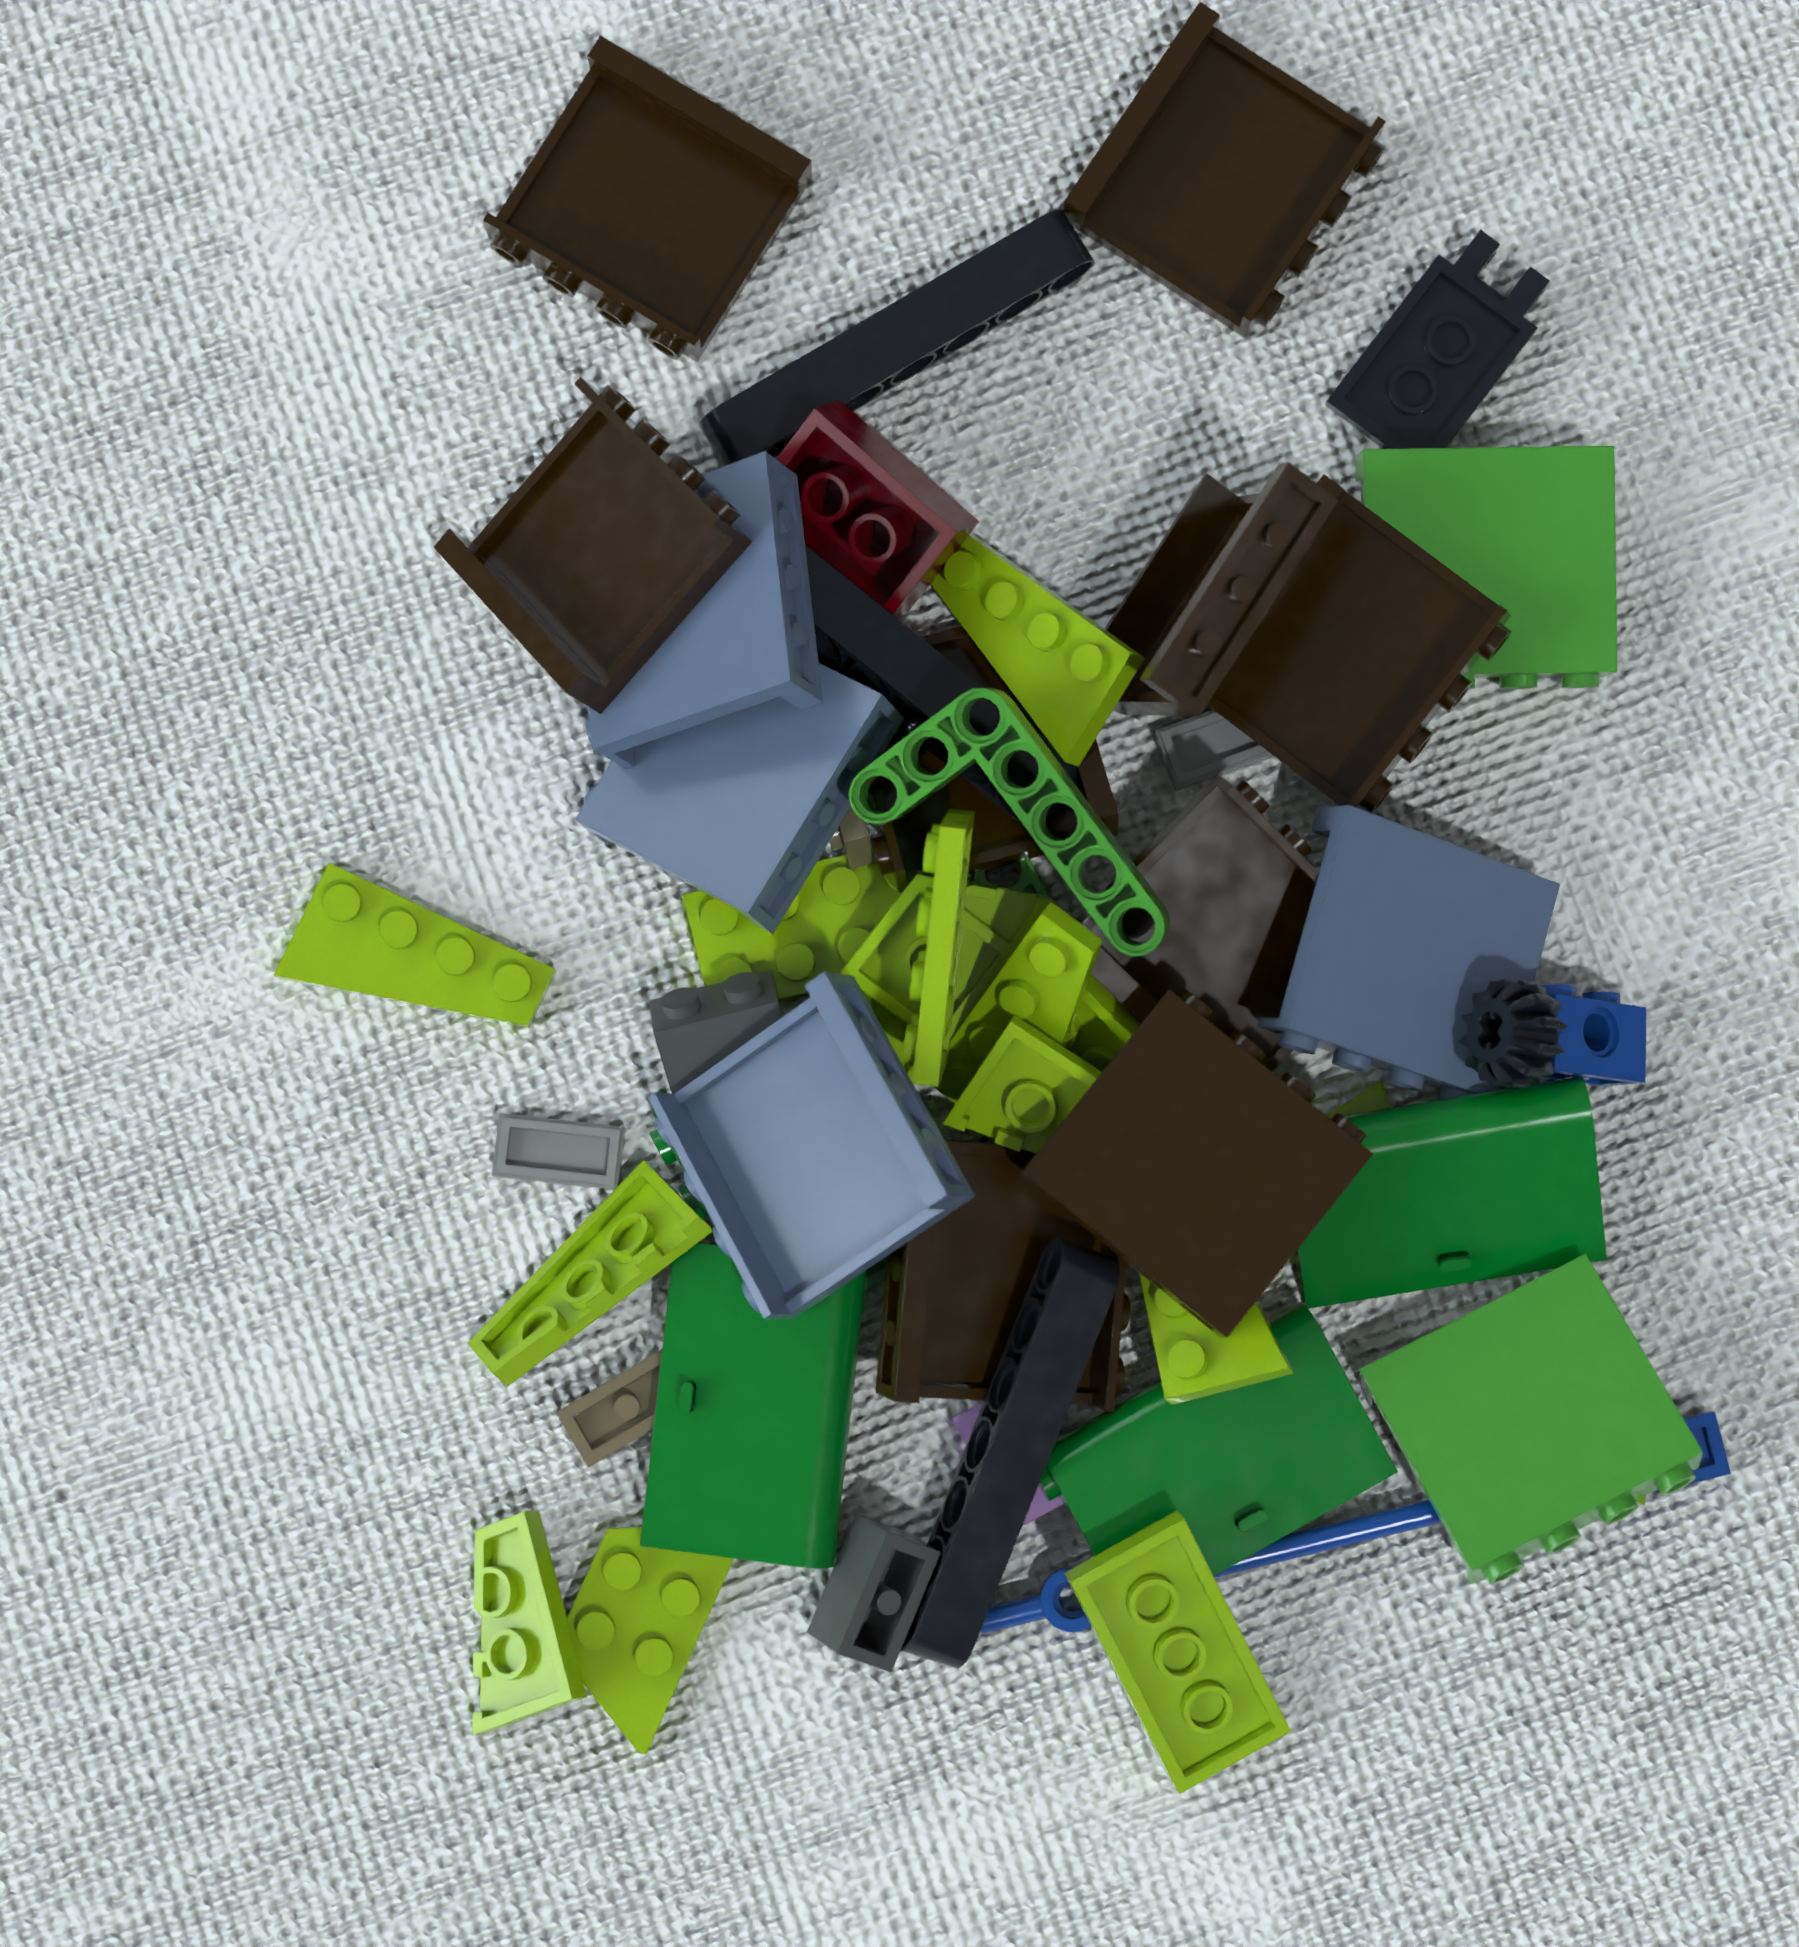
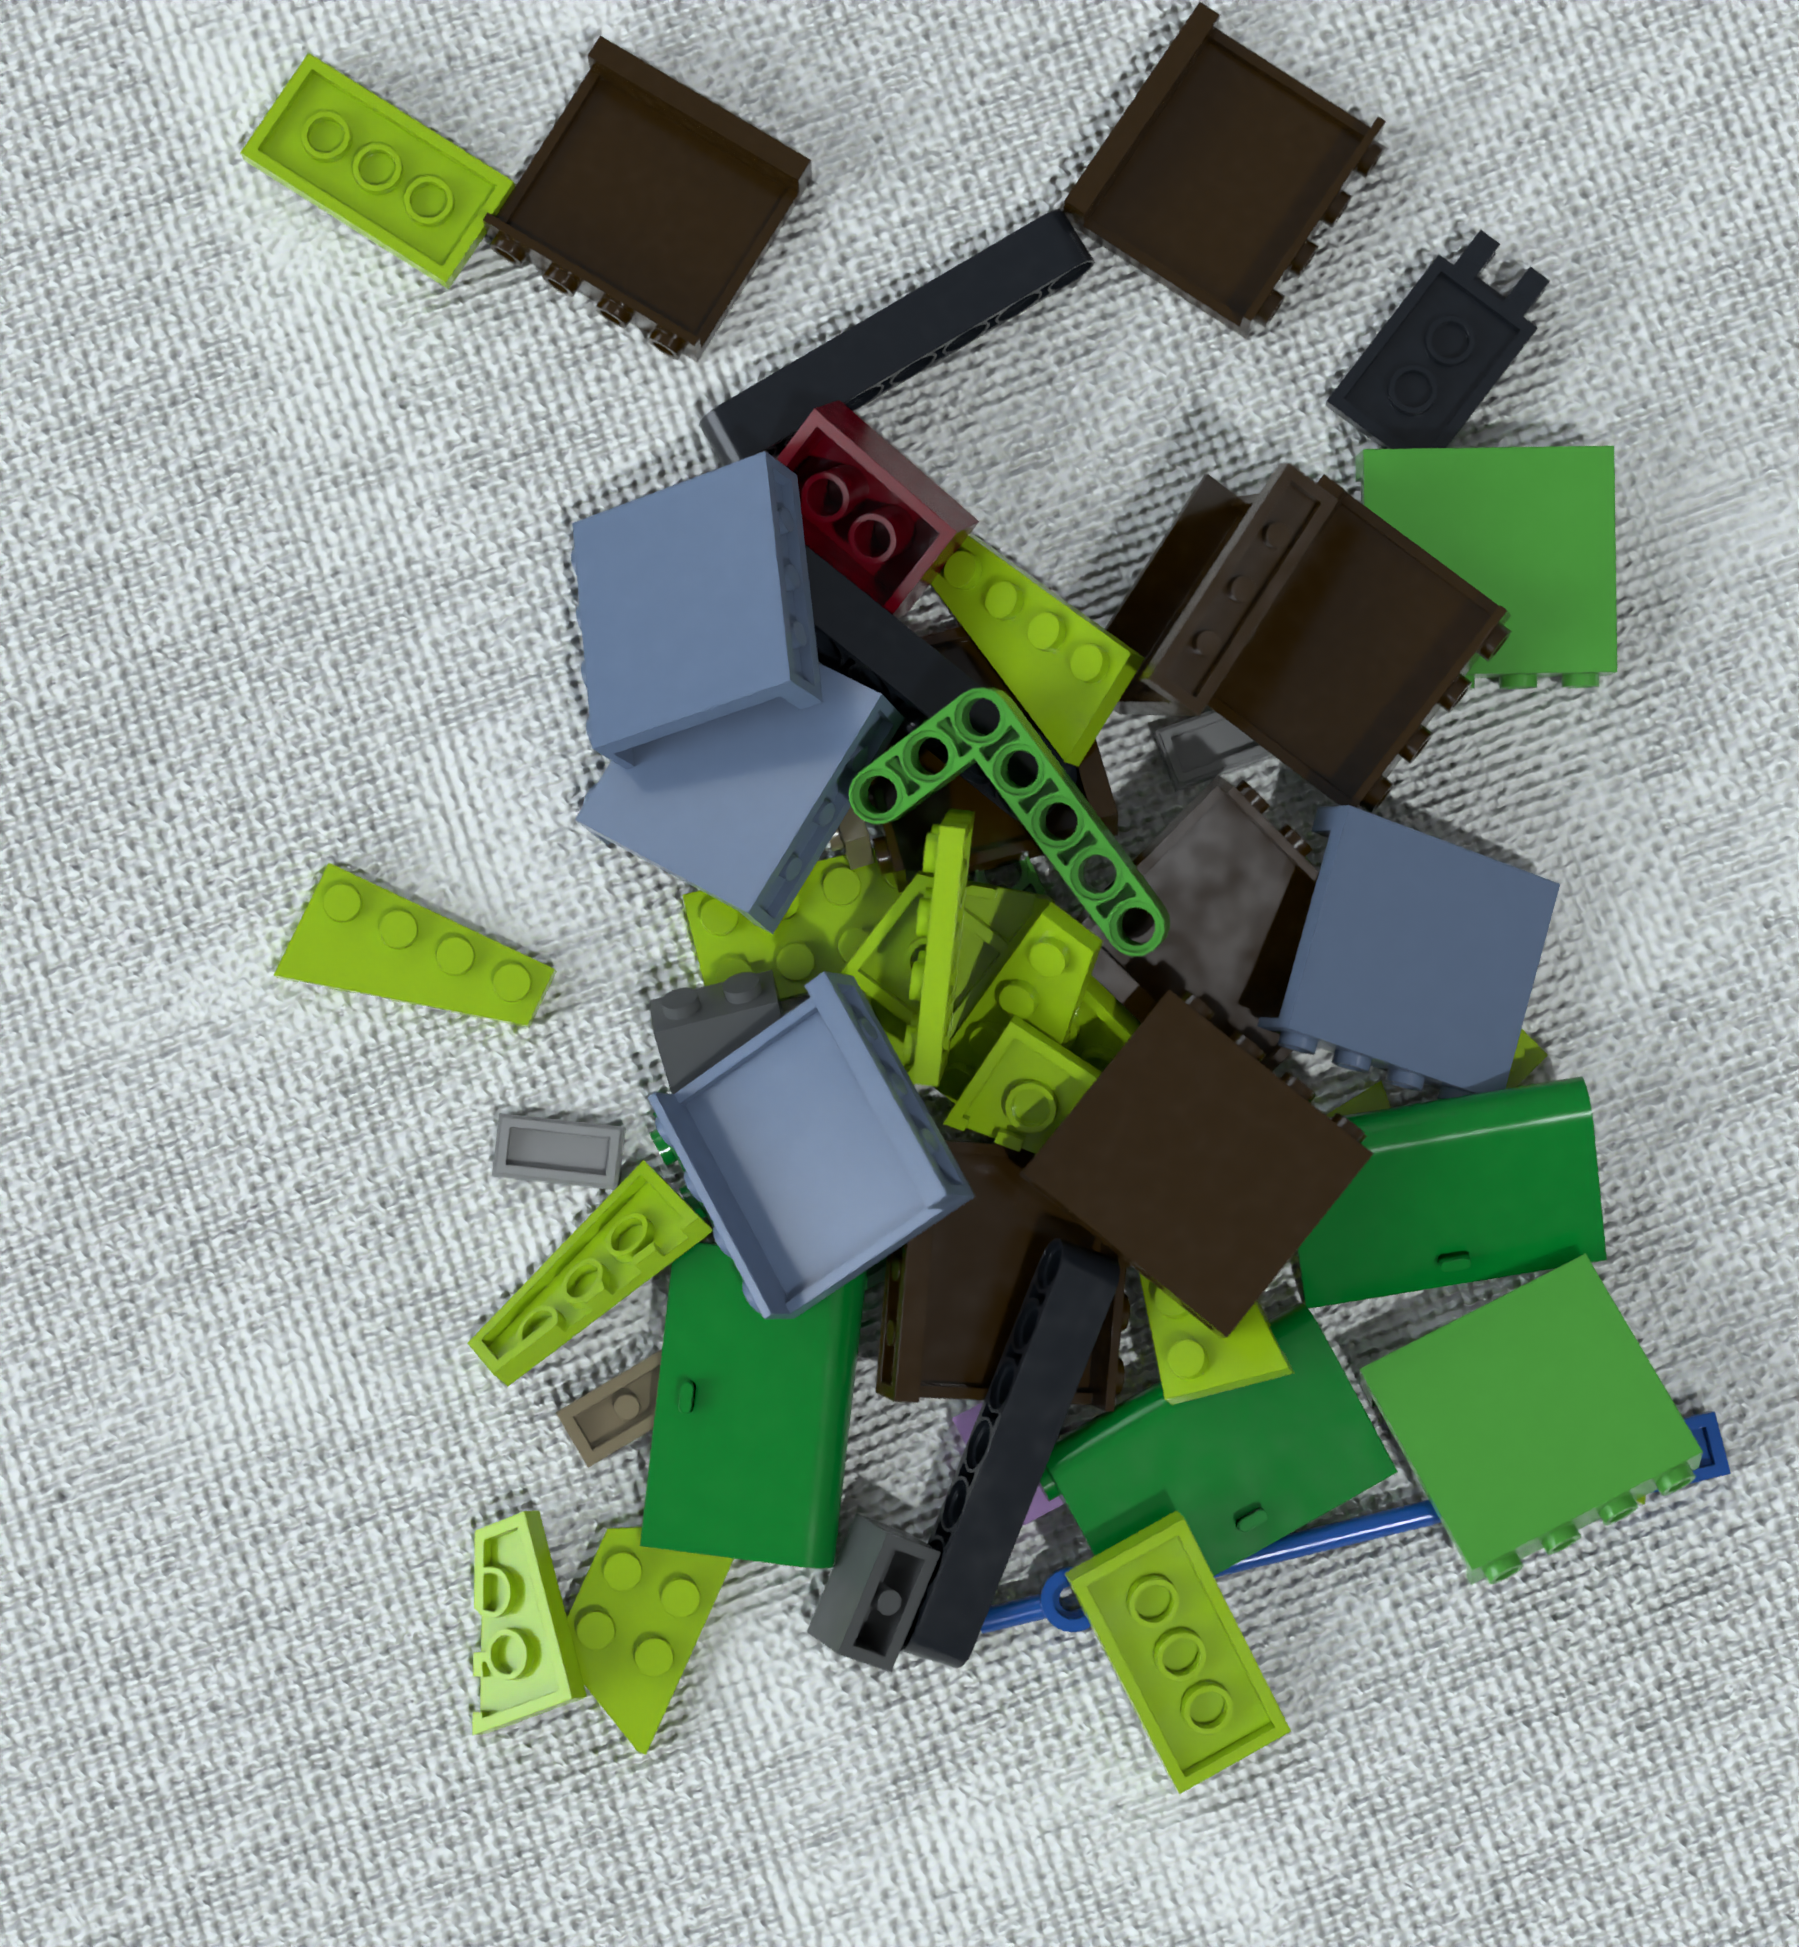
(377, 170): none -> lime plate
(600, 550): dark brown panel -> none
(1512, 1033): black gear -> none
(1602, 1038): blue brick -> none

